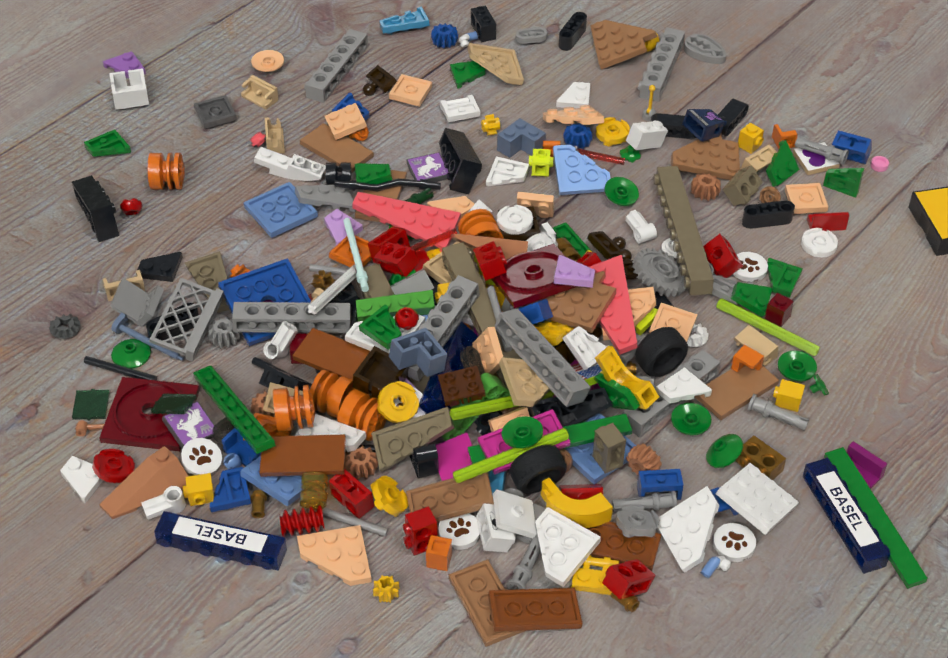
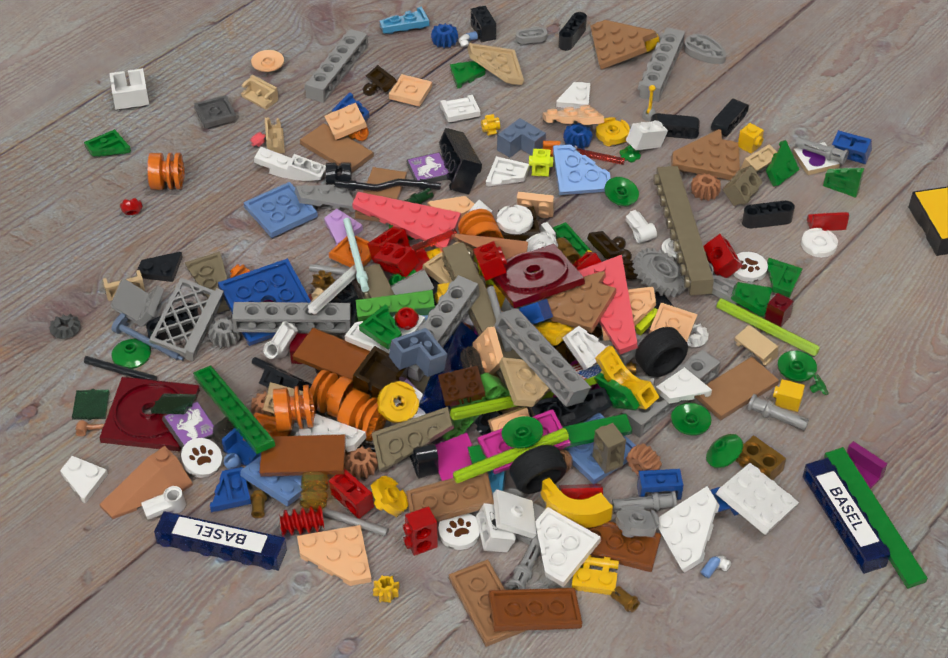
(97, 207): black wedge -> none
(113, 465): red tile -> none
(124, 62): medium lavender wing -> none
(199, 489): yellow brick -> none
(373, 173): green wing -> none
(439, 553): orange panel -> none
(573, 273): lavender wing -> none
(628, 579): red brick -> none
(704, 123): dark blue torso -> none
(734, 542): white tile -> none
(747, 357): orange panel -> none
(767, 192): medium nougat plate -> none
(789, 136): orange panel -> none
(806, 198): light nougat plate -> none
(879, 163): bright pink tile -> none

